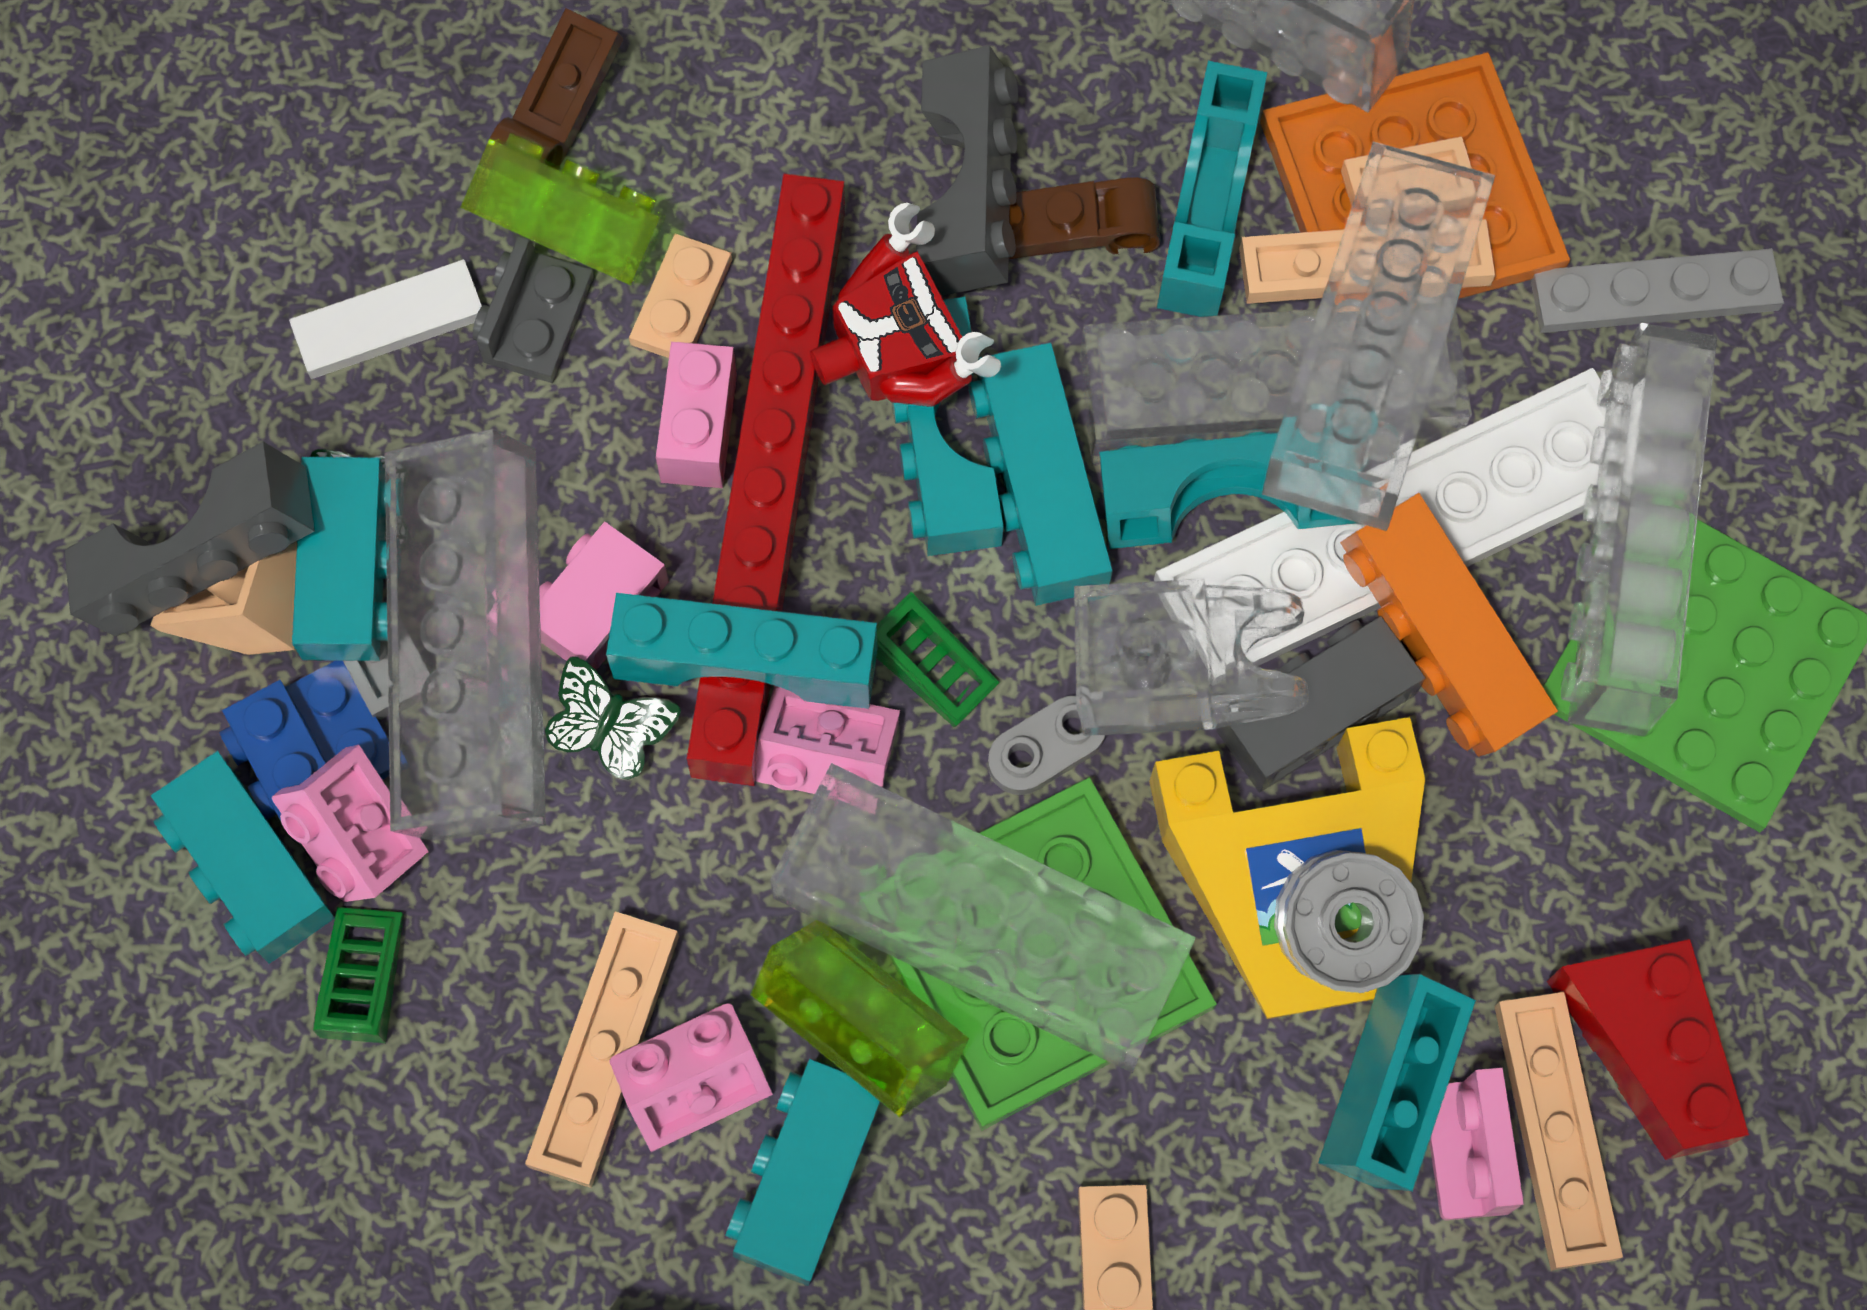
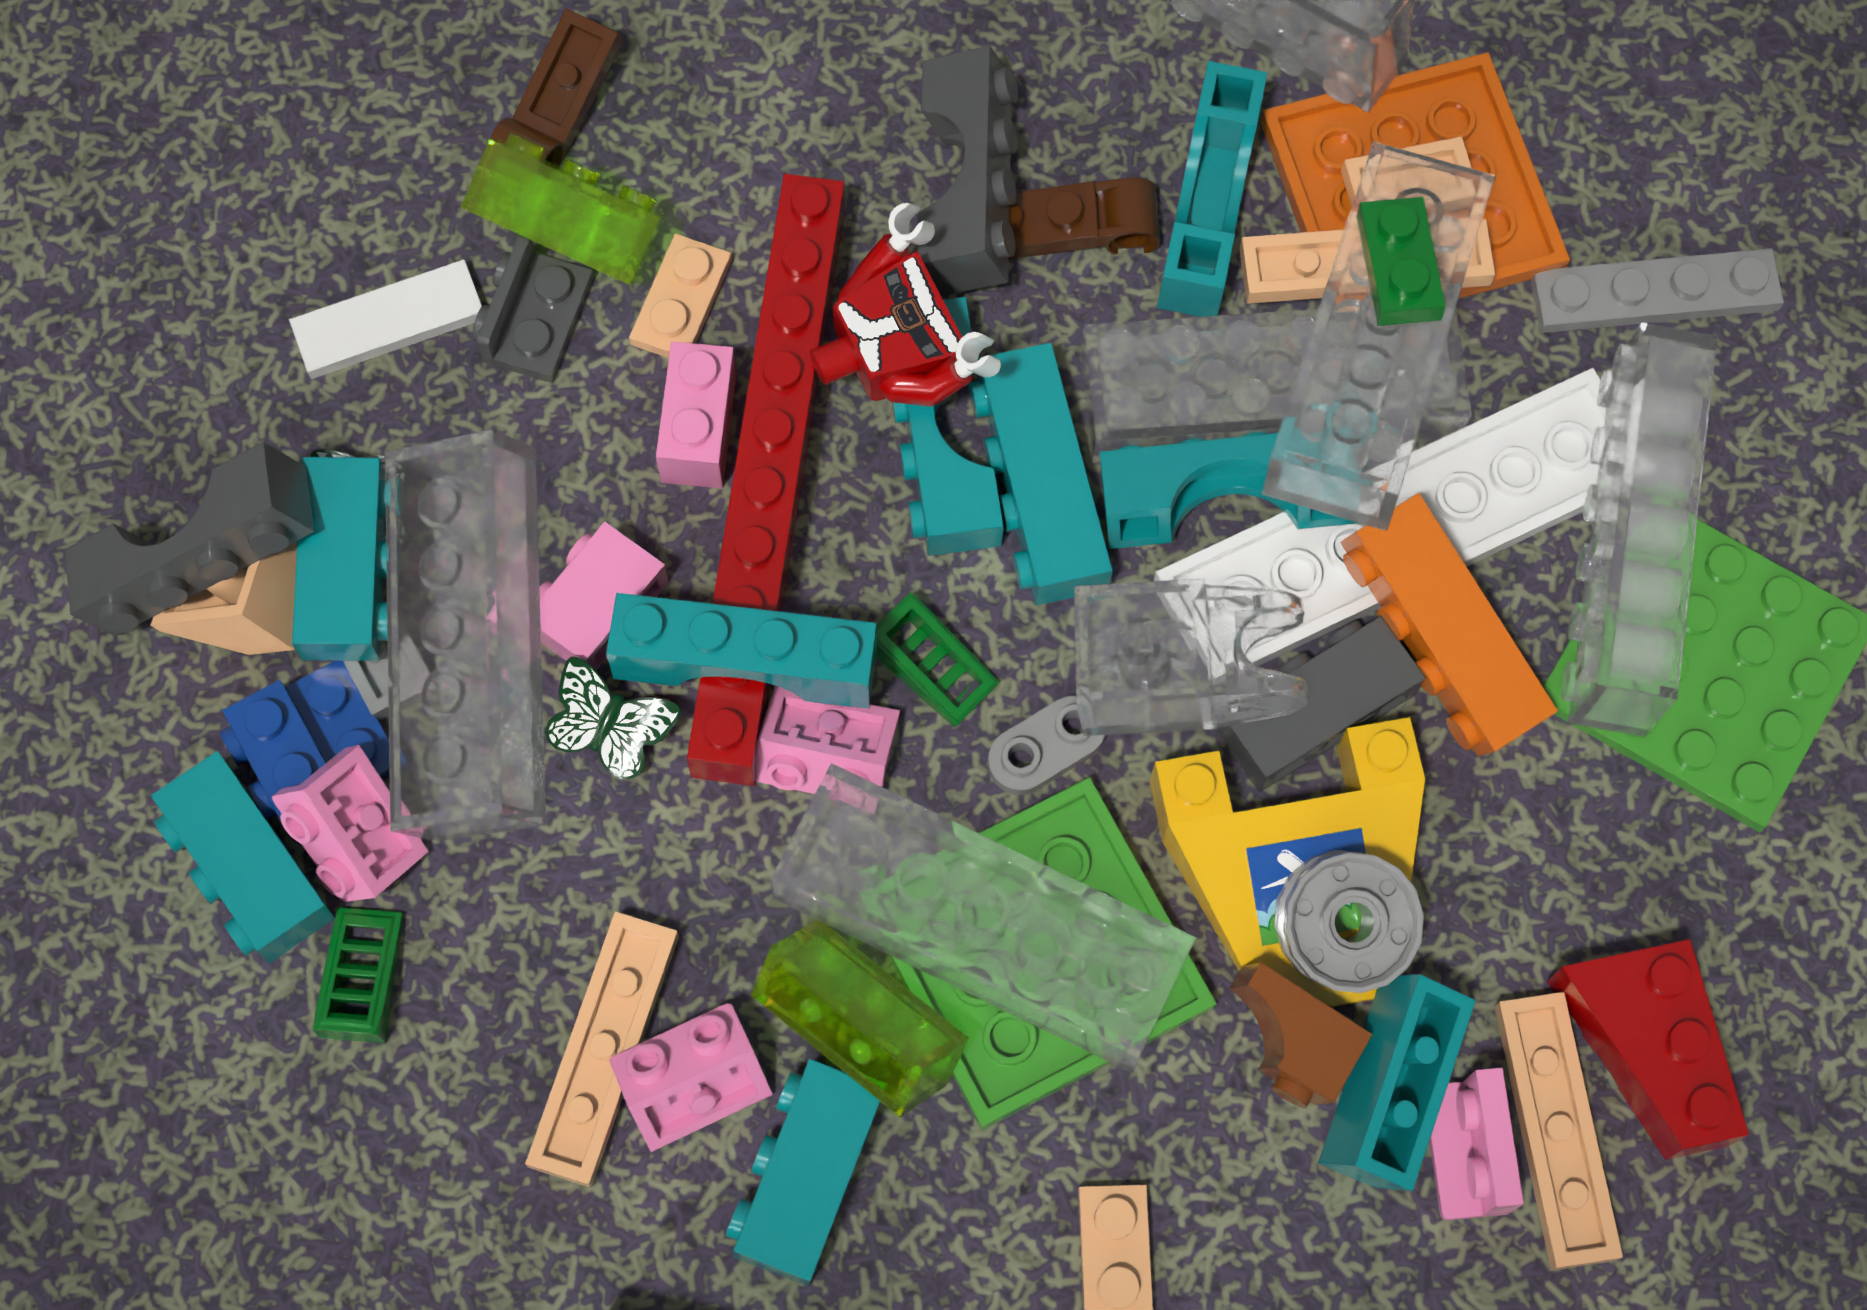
(1305, 1040): none -> dark orange arch
(1400, 261): none -> green plate

